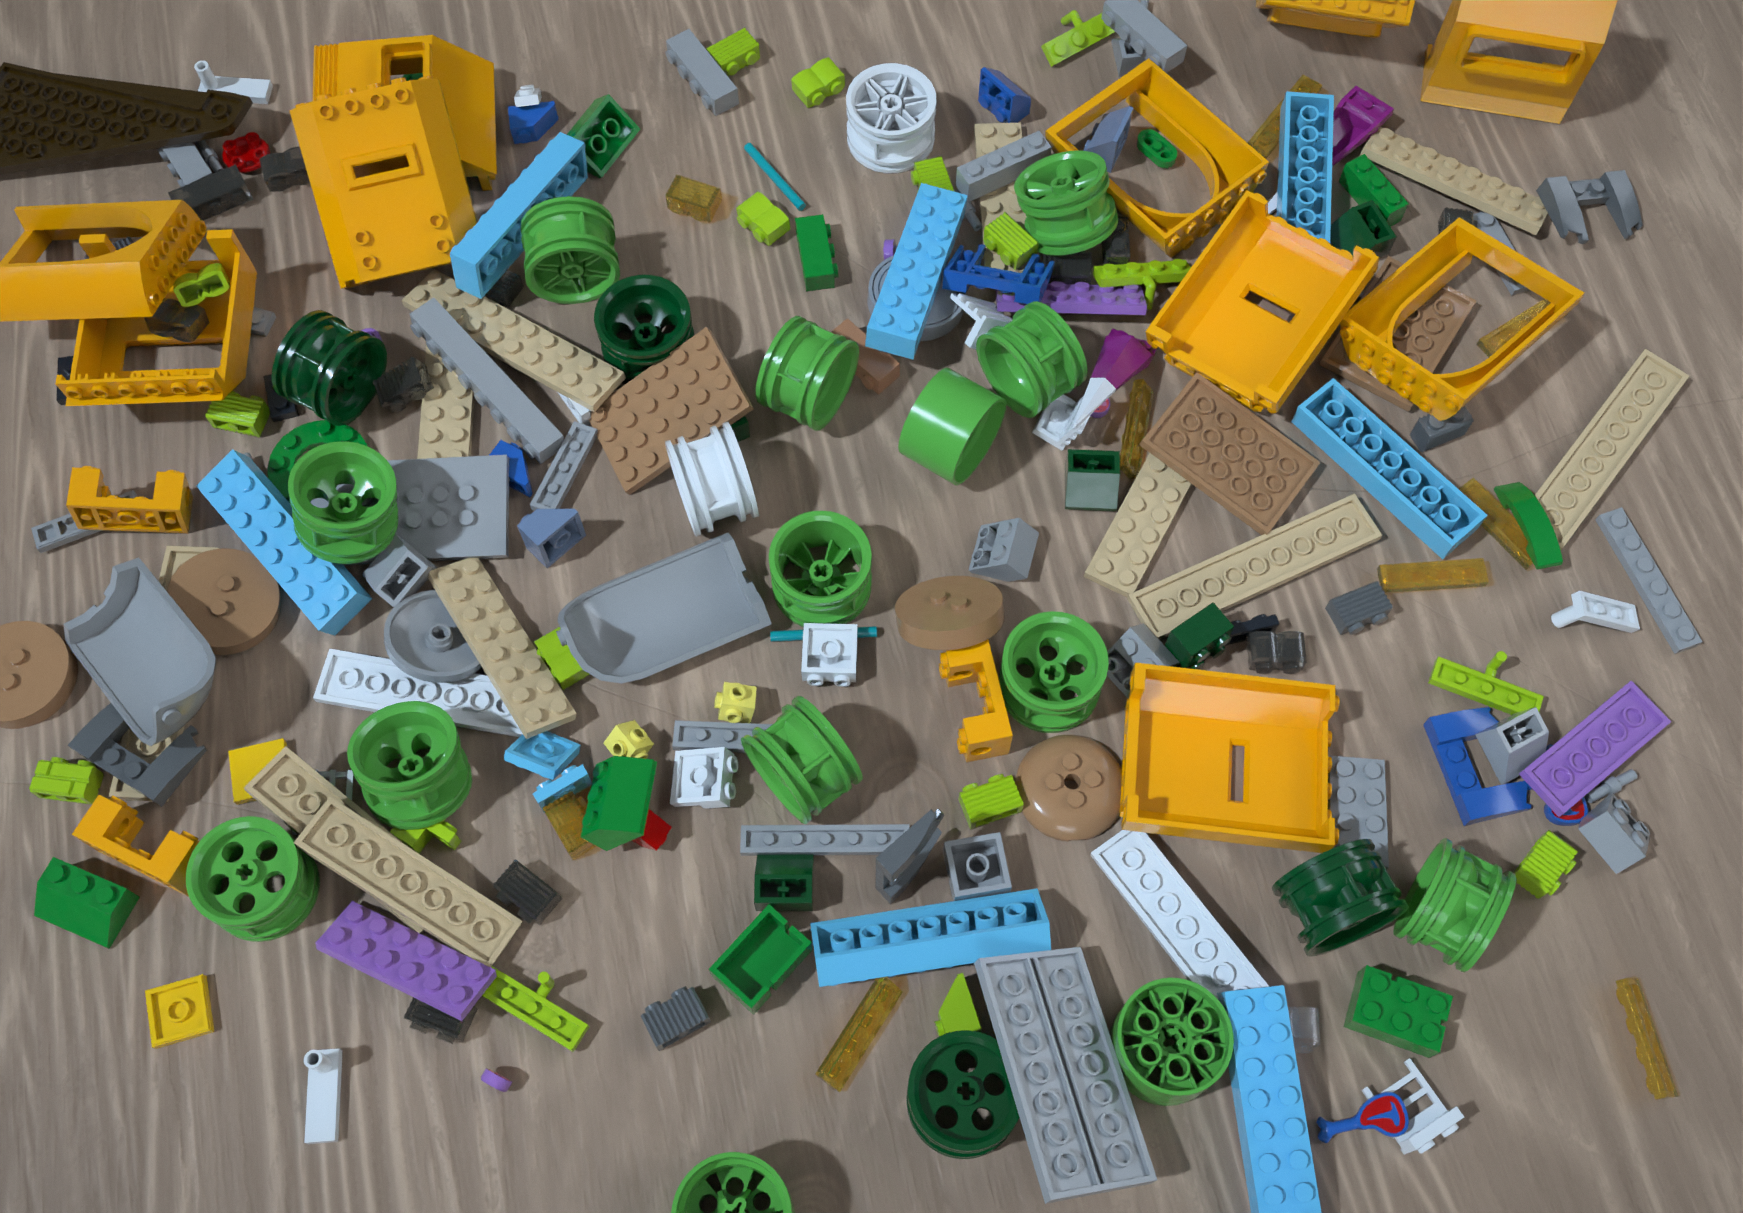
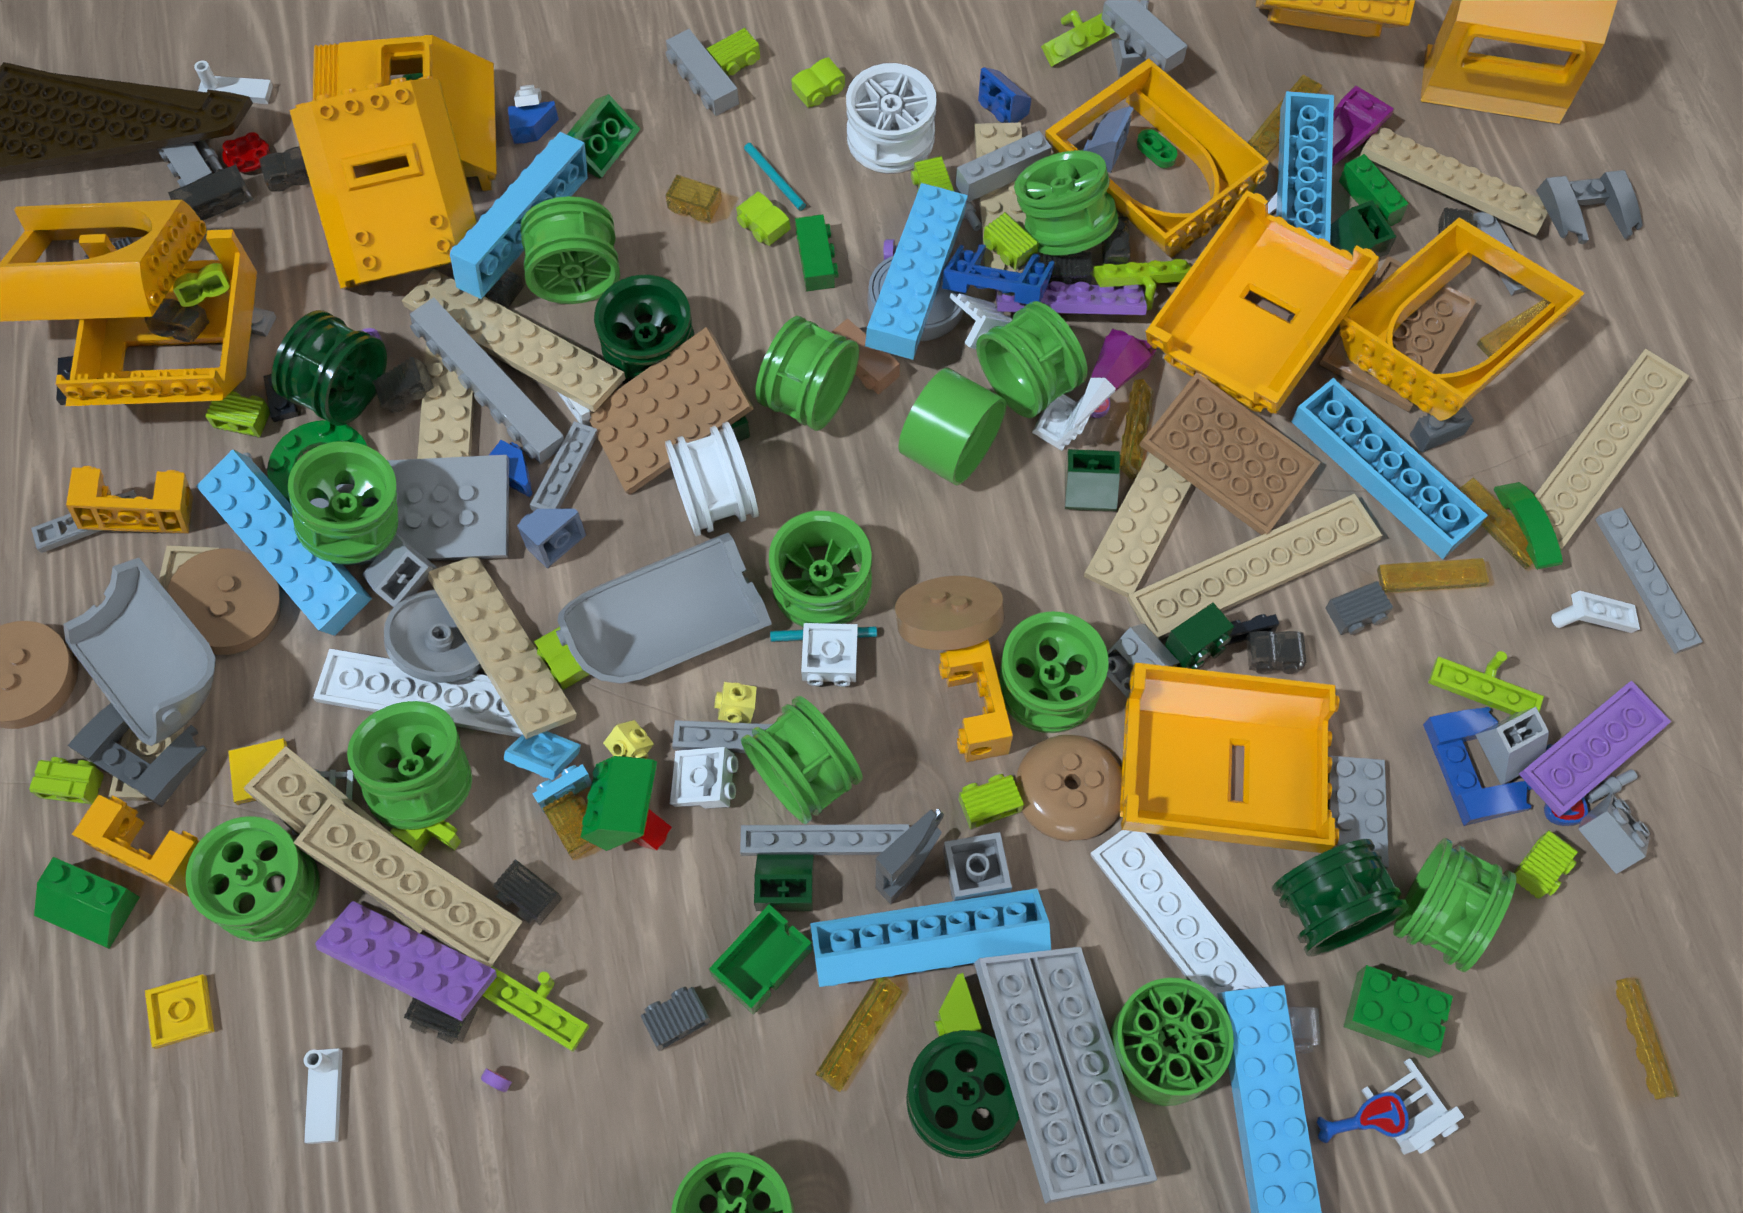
(1004, 550): light grey slope -> none

